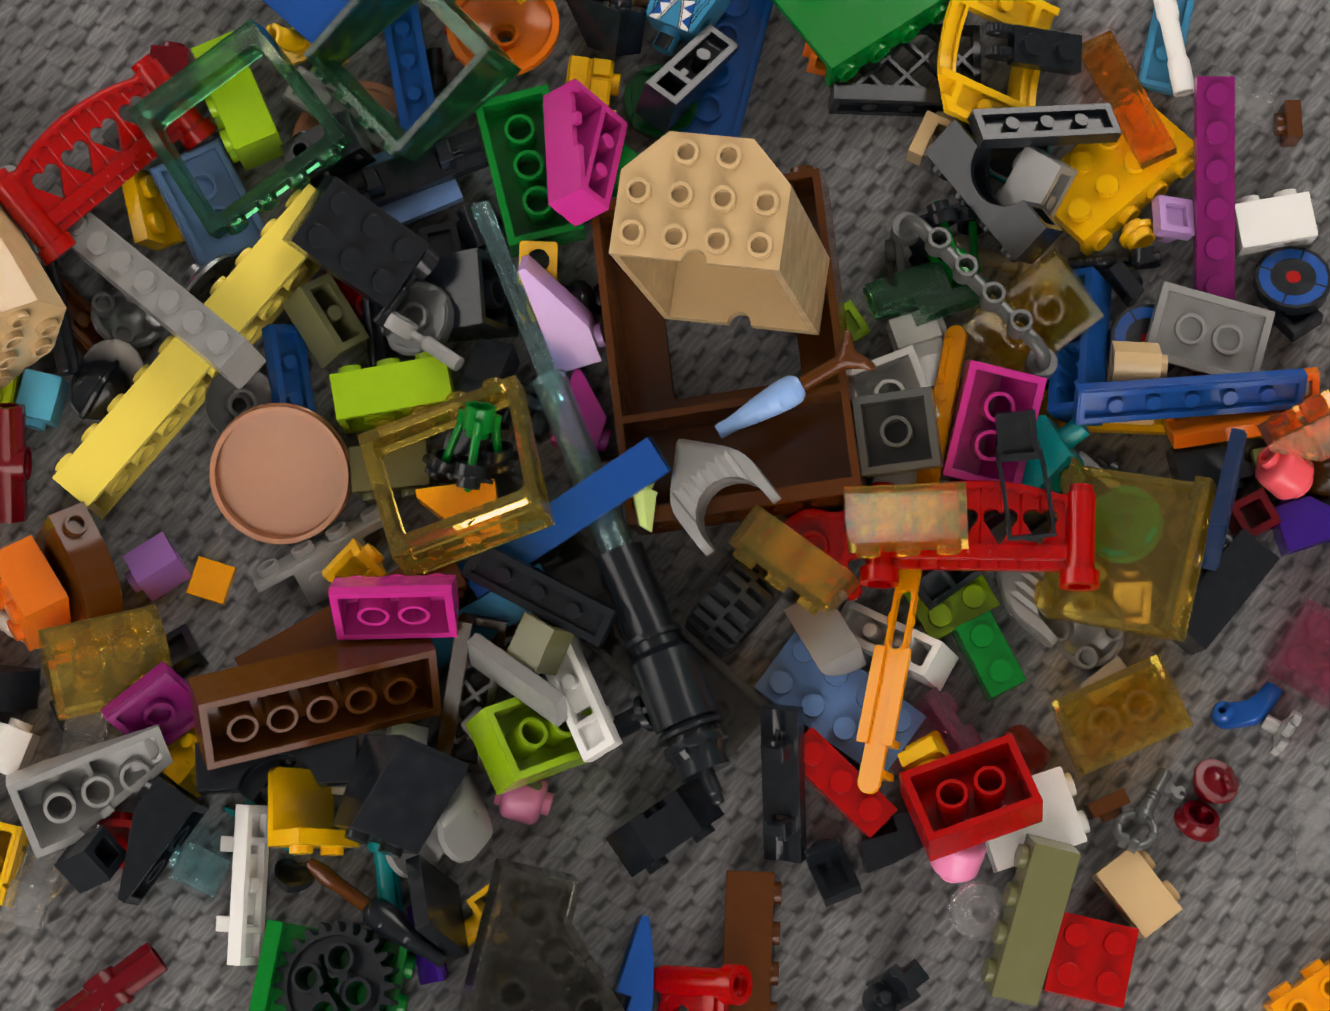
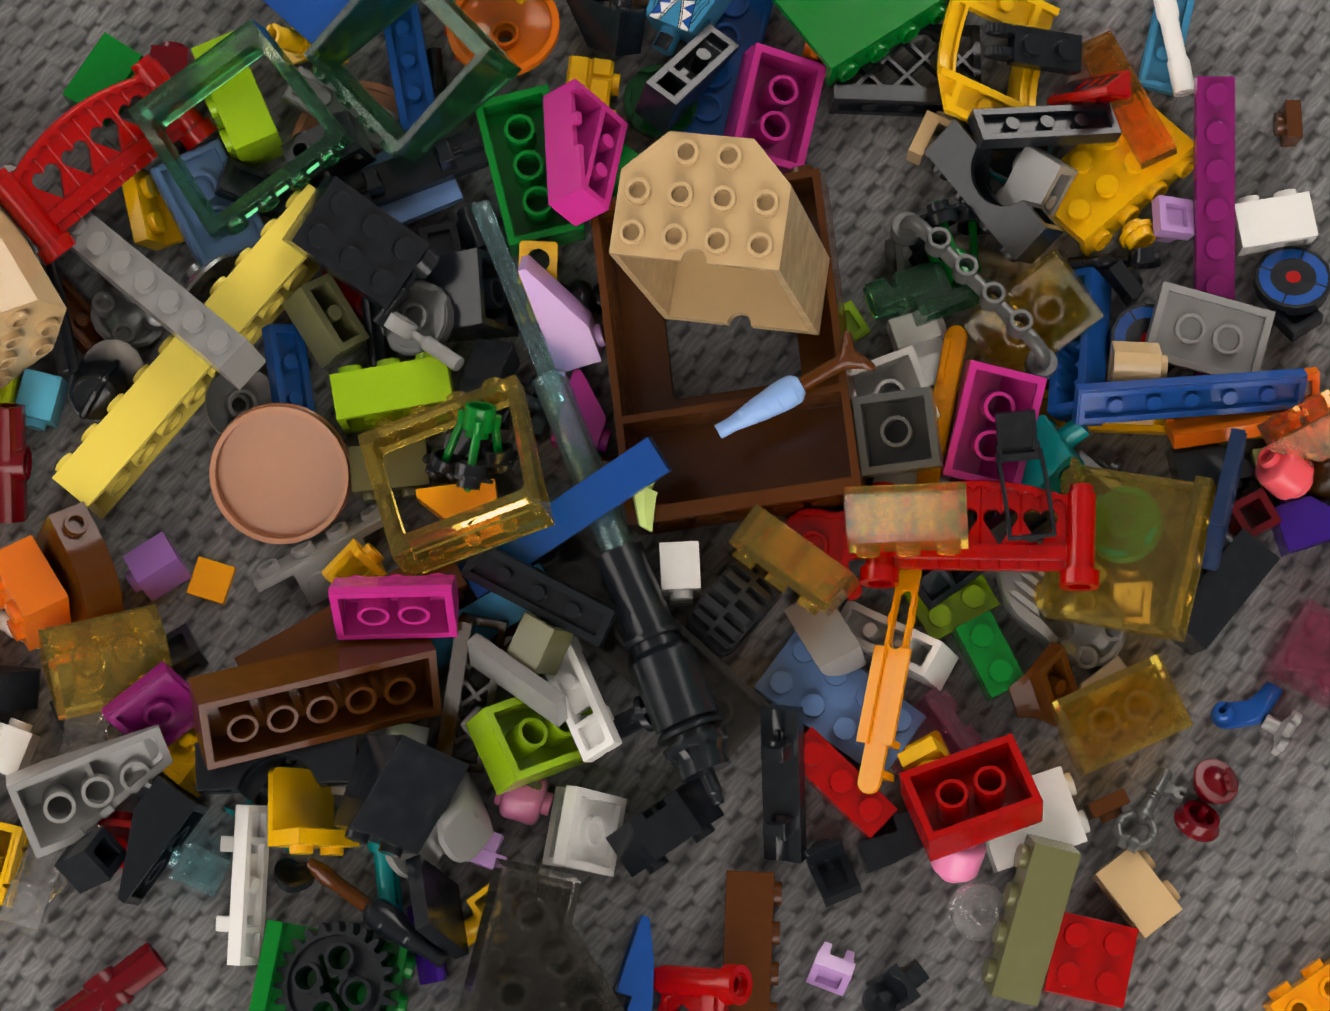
(105, 66): none -> green brick
(240, 178): none -> black tile
(489, 853): none -> lavender tile
(579, 830): none -> white bracket
(680, 572): none -> white brick
(701, 472): light grey animal -> none
(776, 103): none -> dark pink brick
(831, 971): none -> lavender tile
(1032, 749): clear red piece -> none
(1043, 683): none -> reddish brown slope
(1094, 89): none -> red slope

